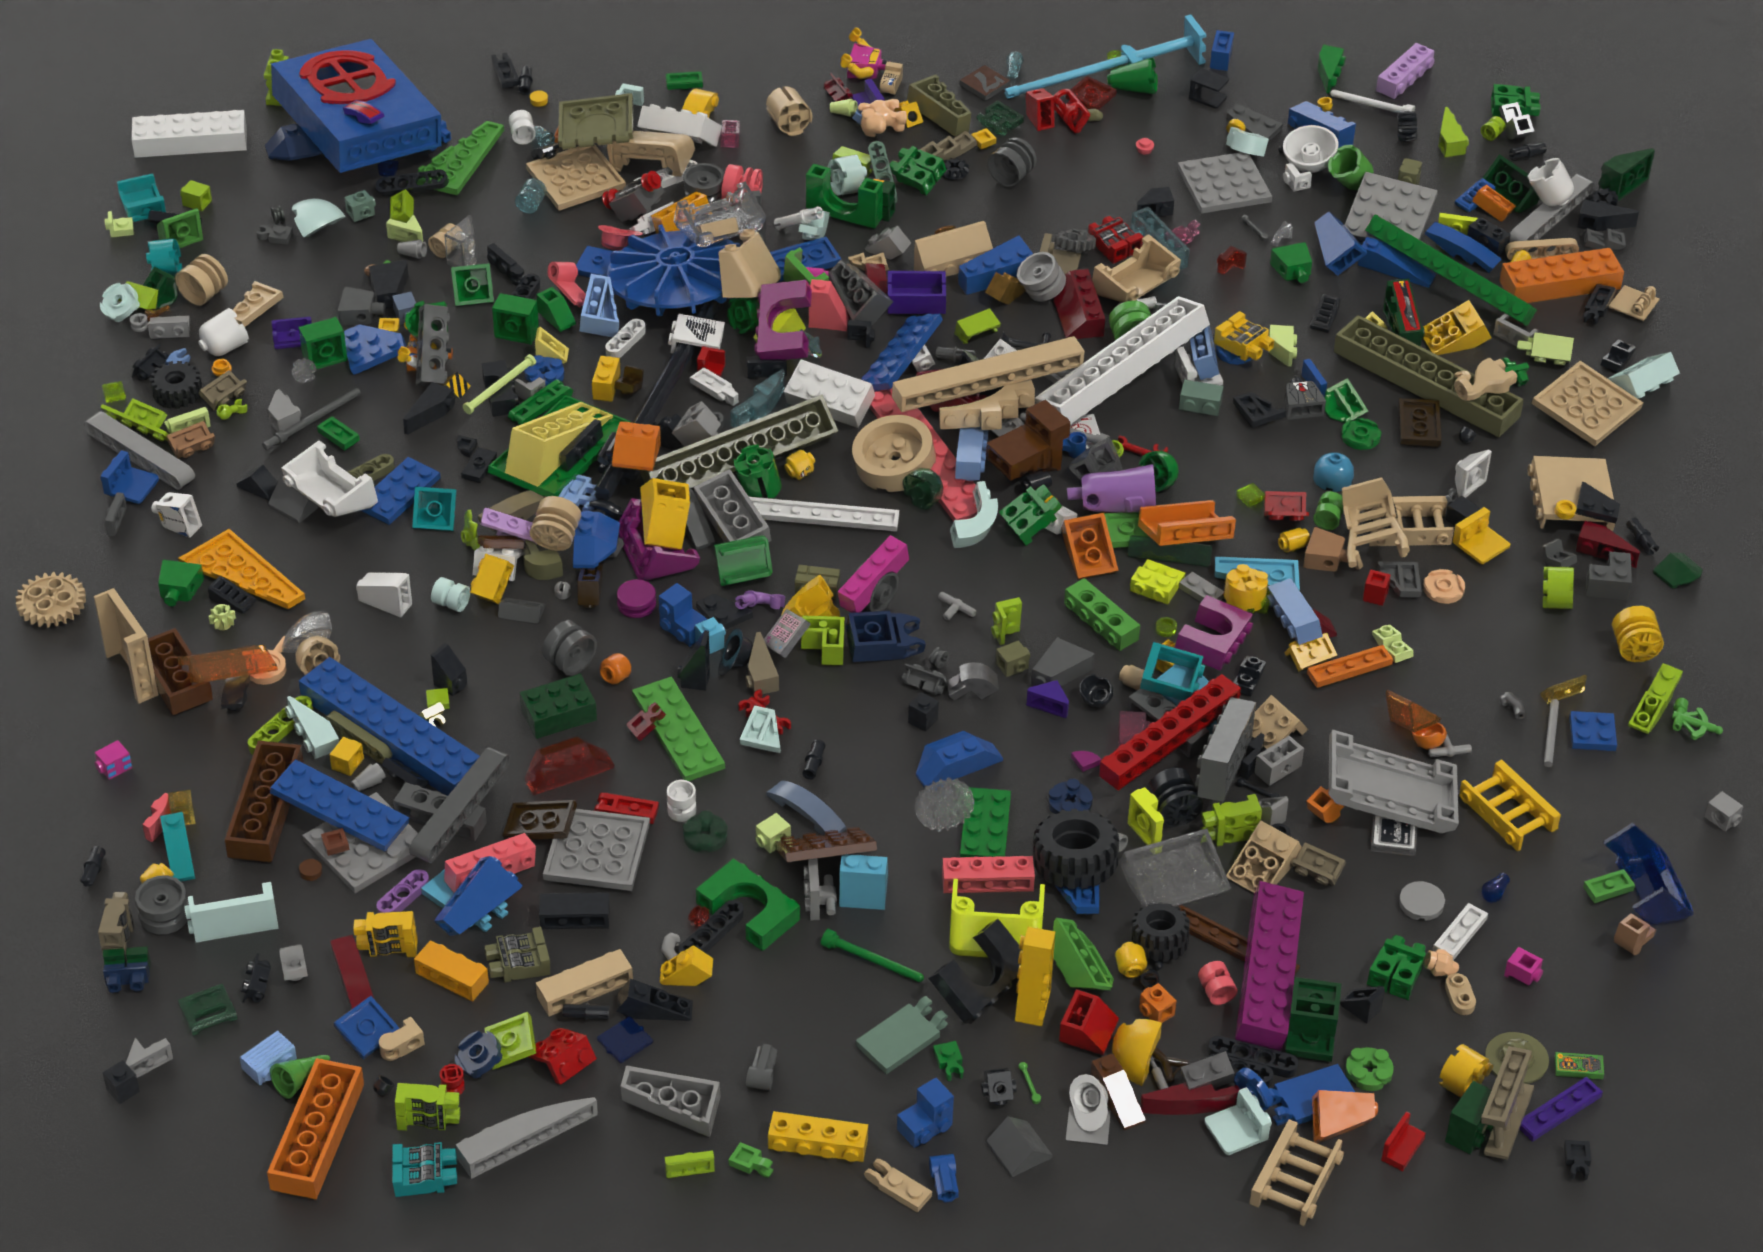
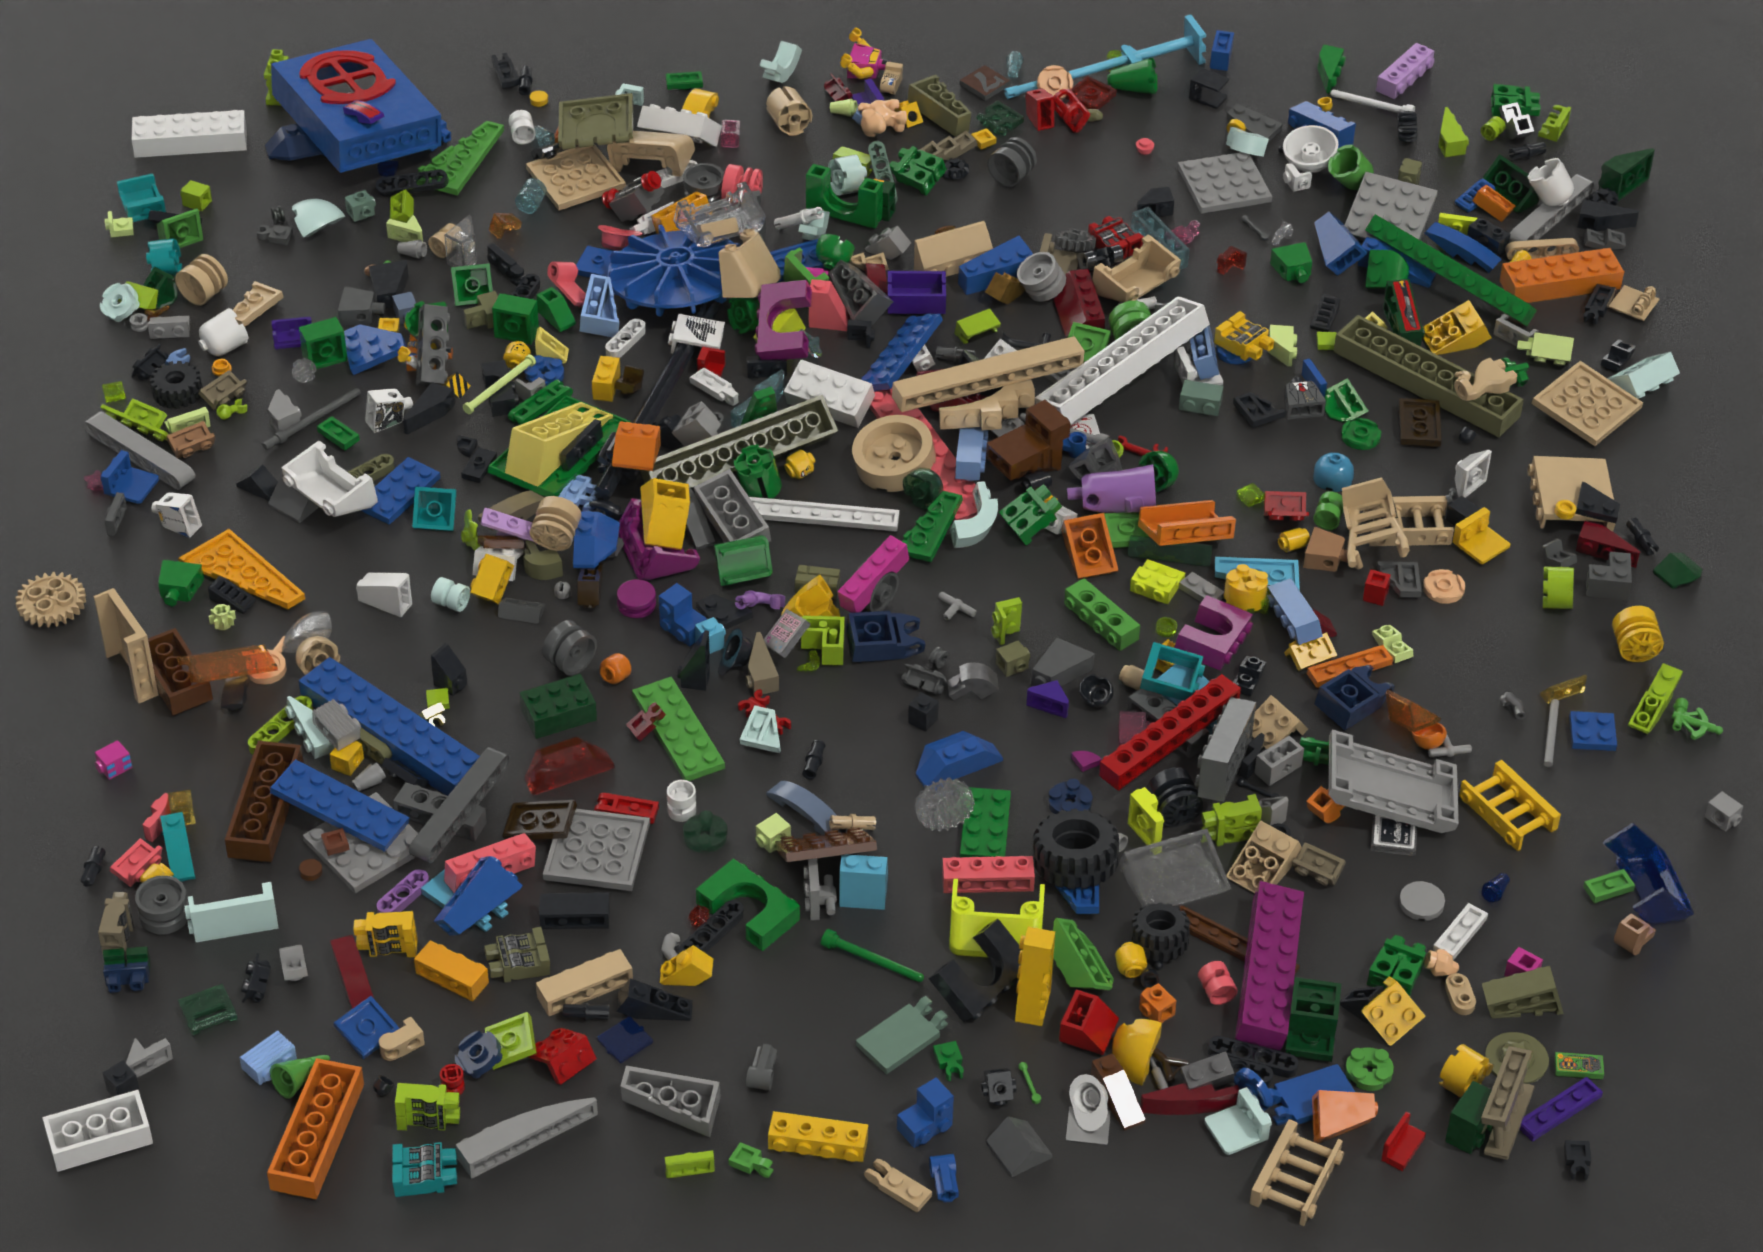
(94, 481): none -> clear pink plate
(97, 1130): none -> white brick
(136, 862): none -> coral bracket
(336, 724): none -> light grey brick
(385, 408): none -> torso
(482, 313): none -> olive brick
(502, 222): none -> clear orange bracket
(515, 353): none -> yellow head
(761, 404): none -> green wing
(783, 63): none -> light aqua arch
(813, 664): none -> clear neon green animal
(832, 250): none -> green cylinder
(852, 820): none -> tan pin
(931, 528): none -> green wing
(1054, 79): none -> light nougat tile
(1090, 338): none -> bright green plate
(1108, 256): none -> black piece
(1315, 750): none -> green hips
(1326, 340): none -> lime tile
(1351, 696): none -> dark blue brick
(1384, 267): none -> green slope
(1392, 1012): none -> yellow bracket
(1523, 993): none -> olive wedge
(1555, 123): none -> lime hinge

